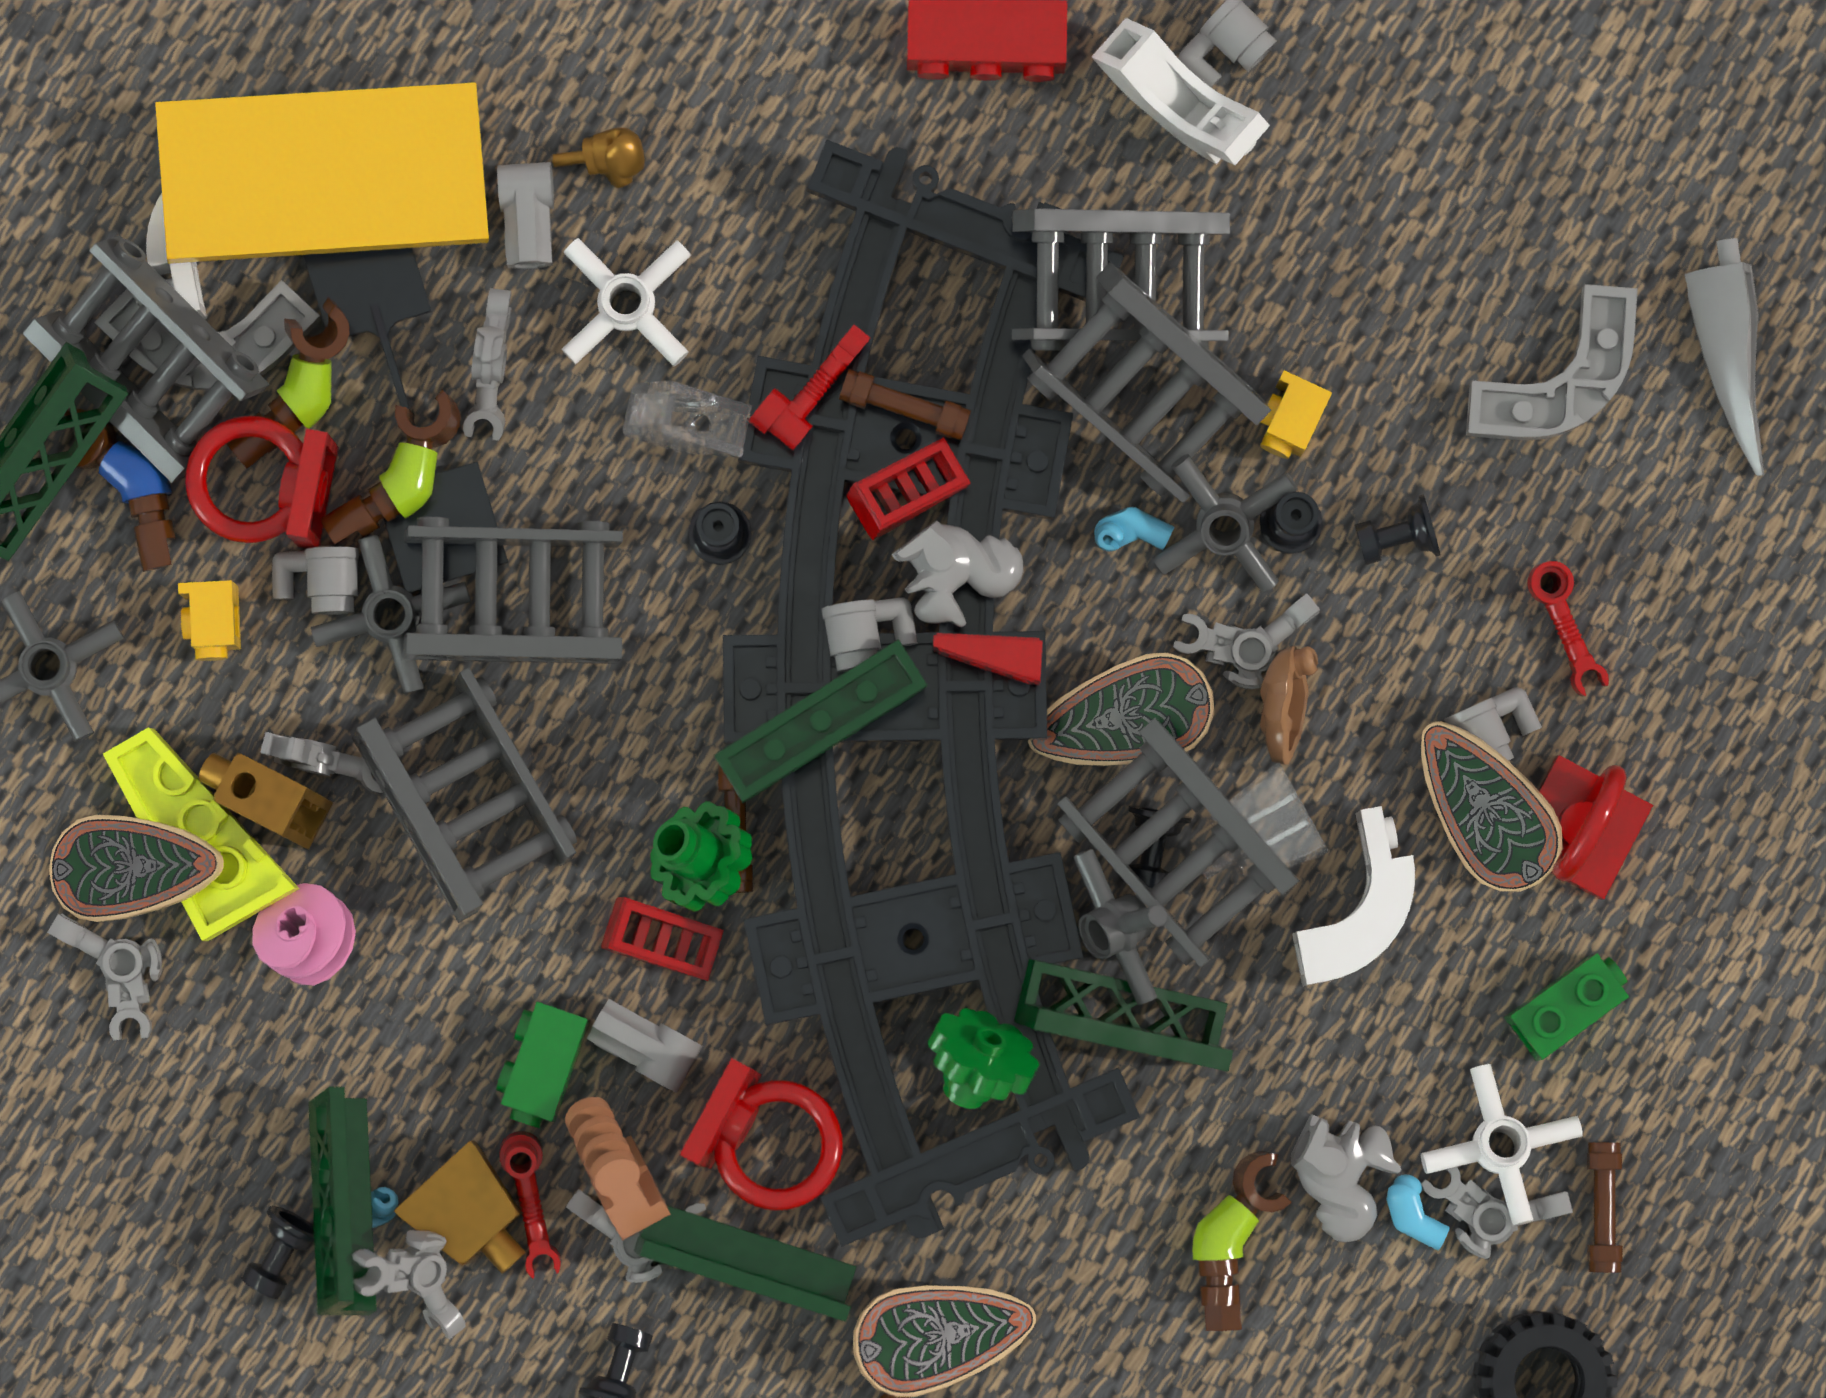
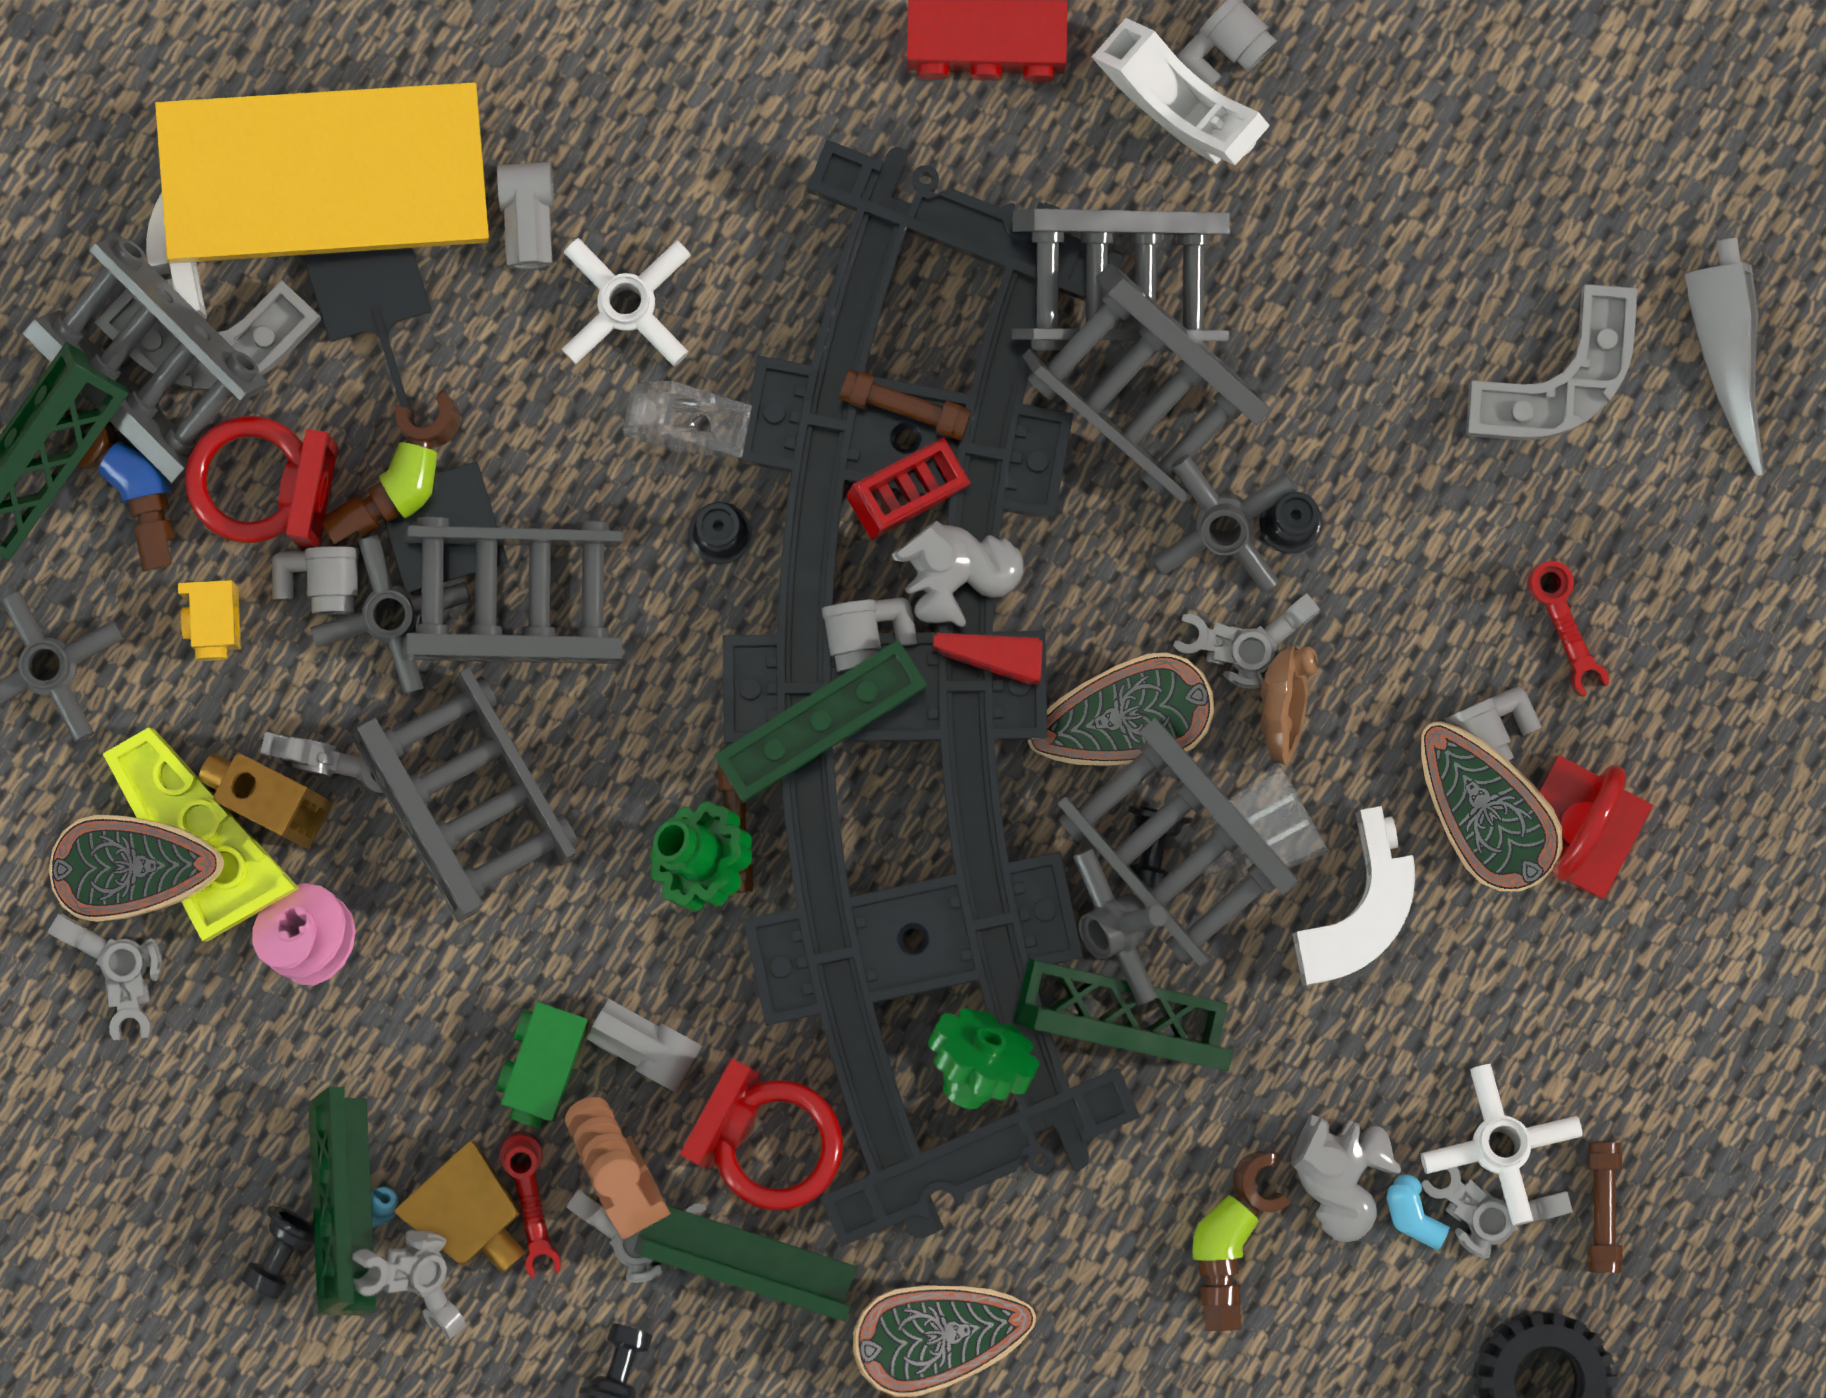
(307, 385): piece -> none
(490, 364): light grey piece -> none
(613, 152): pearl gold piece -> none
(617, 926): red slope -> none
(787, 417): red brick -> none
(1129, 525): medium azure arm -> none
(1293, 415): yellow brick -> none
(1416, 529): black piece -> none
(1568, 1005): green brick -> none

